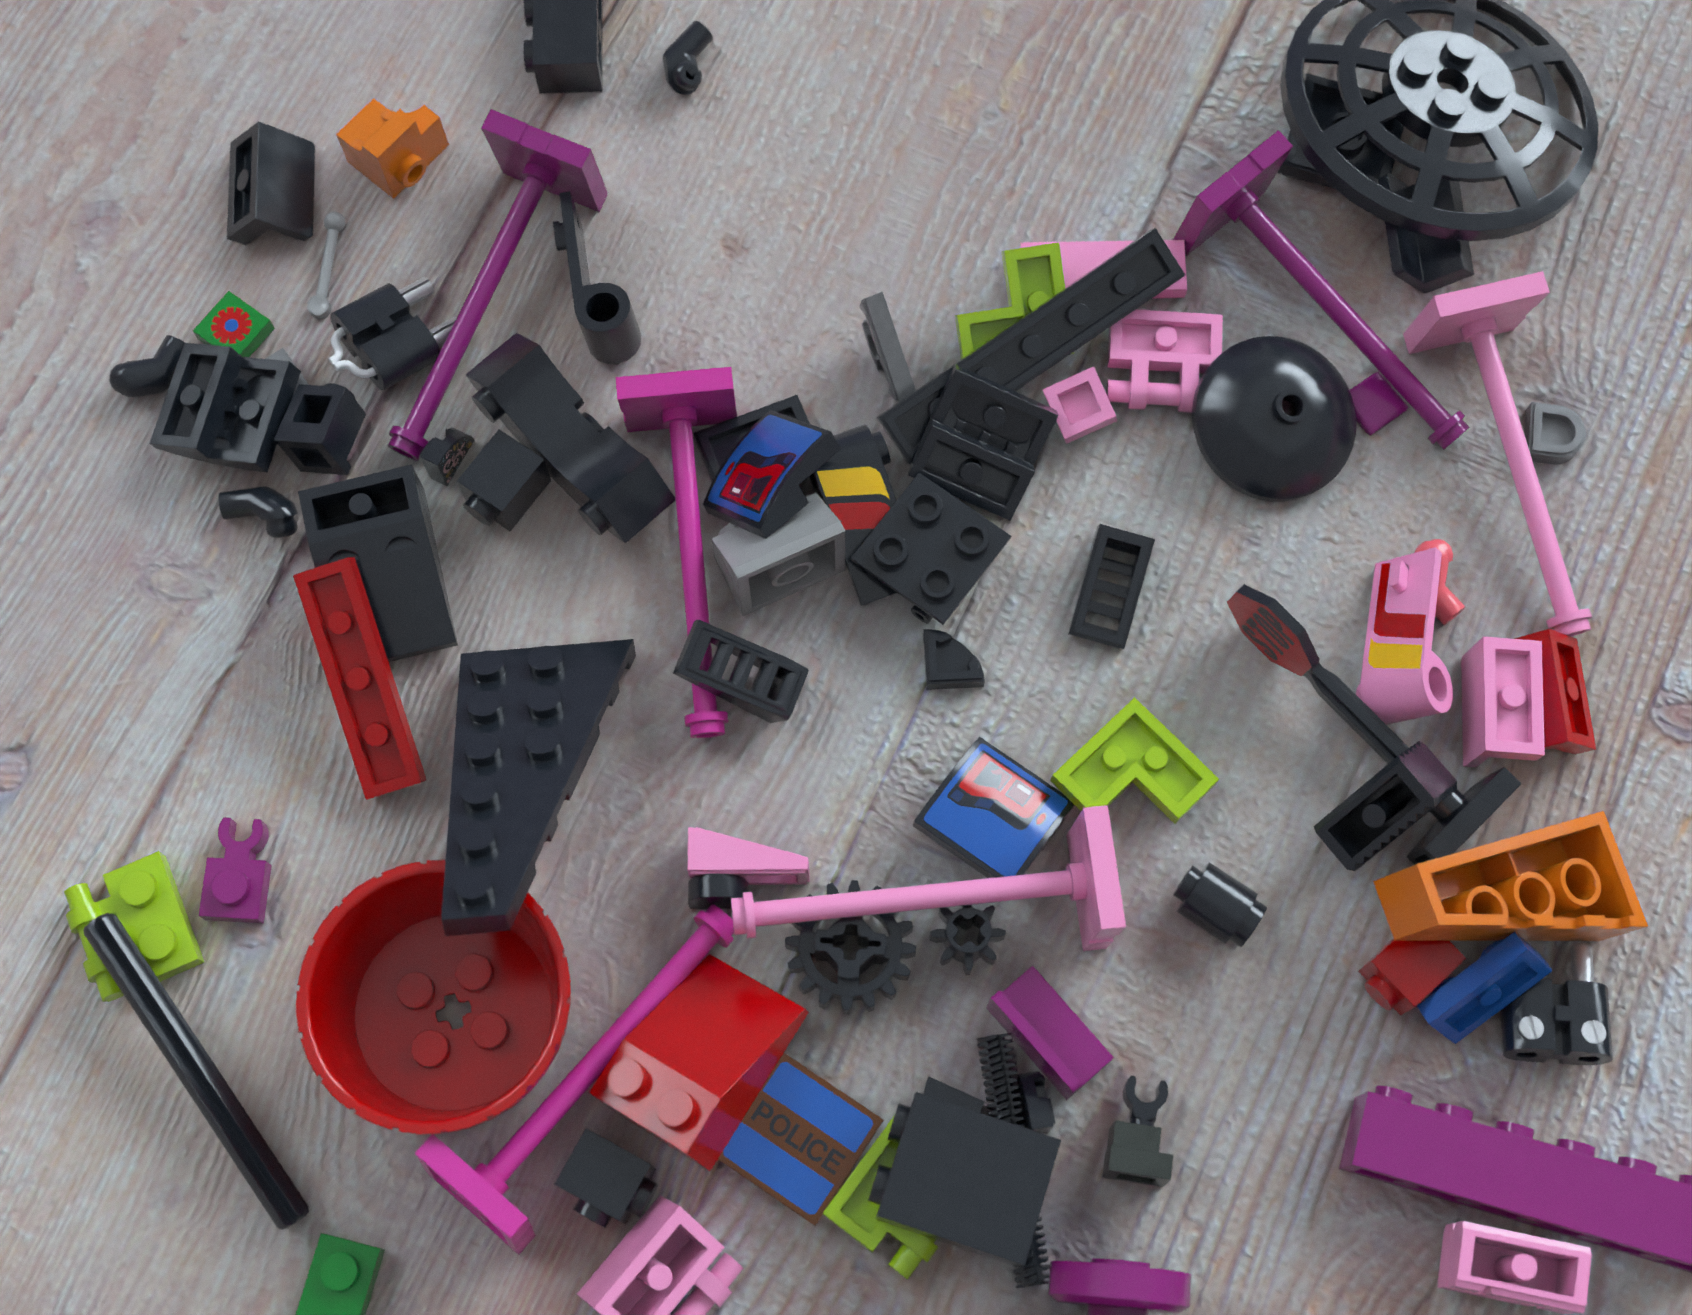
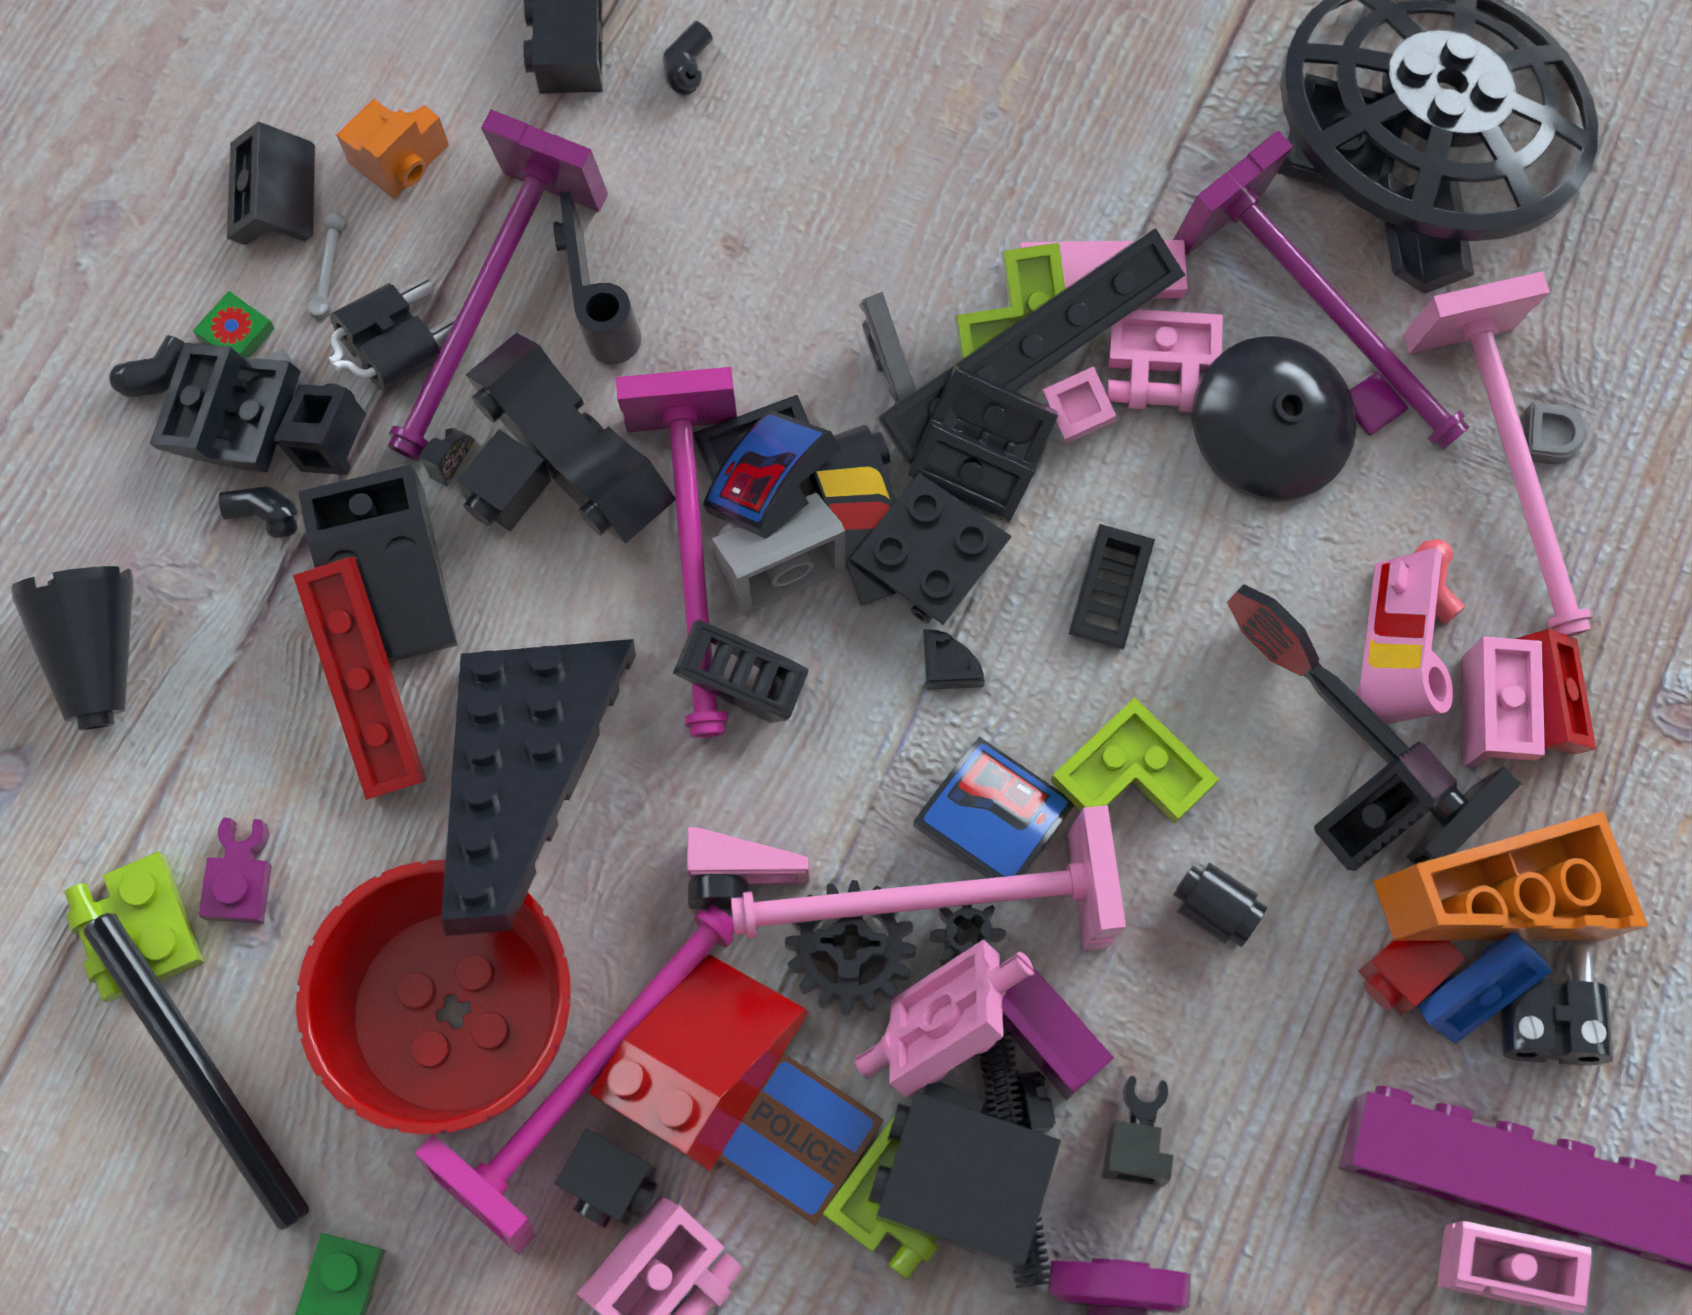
(81, 639): none -> black cone
(945, 1018): none -> bright pink plate

